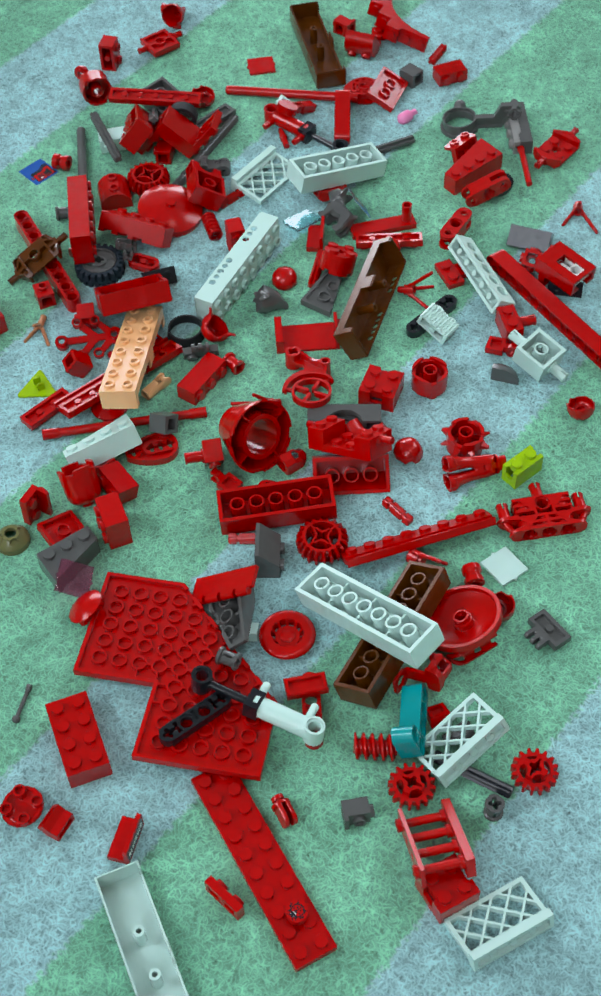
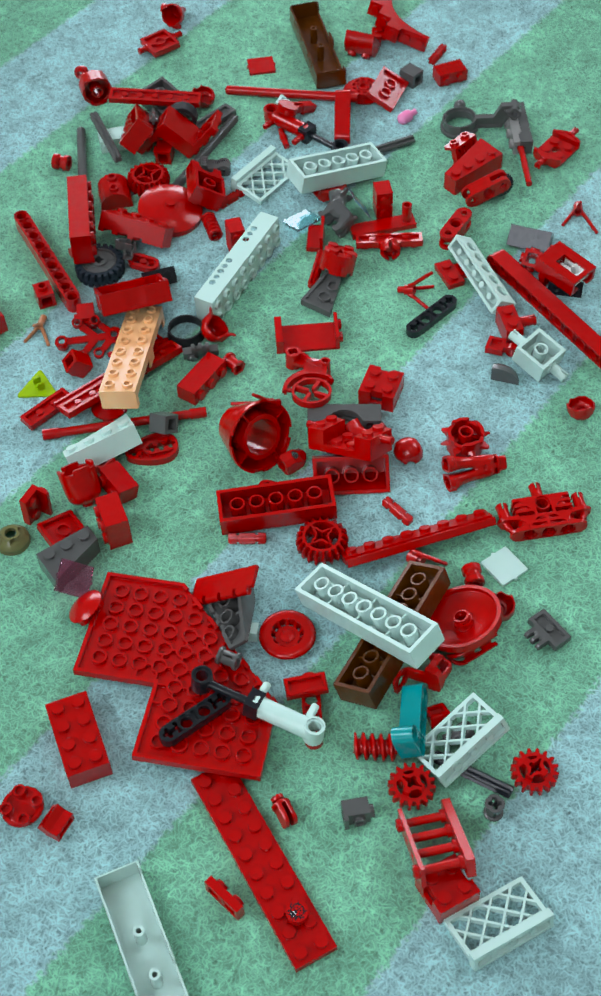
(15, 719): dark grey hinge -> none
(38, 171): sticker -> none
(47, 250): reddish brown plate -> none
(61, 213): dark grey bush -> none
(109, 53): red brick -> none
(126, 839): red panel -> none
(159, 383): light nougat bar -> none
(210, 454): red brick -> none
(225, 481): red plate -> none
(268, 300): dark grey hat -> none
(268, 552): dark grey slope -> none
(284, 278): red hair -> none
(342, 23): red brick -> none
(370, 298): reddish brown piece -> none
(382, 199): none -> red piece
(429, 377): red brick -> none
(438, 323): light aqua brick -> none
(522, 466): lime brick -> none

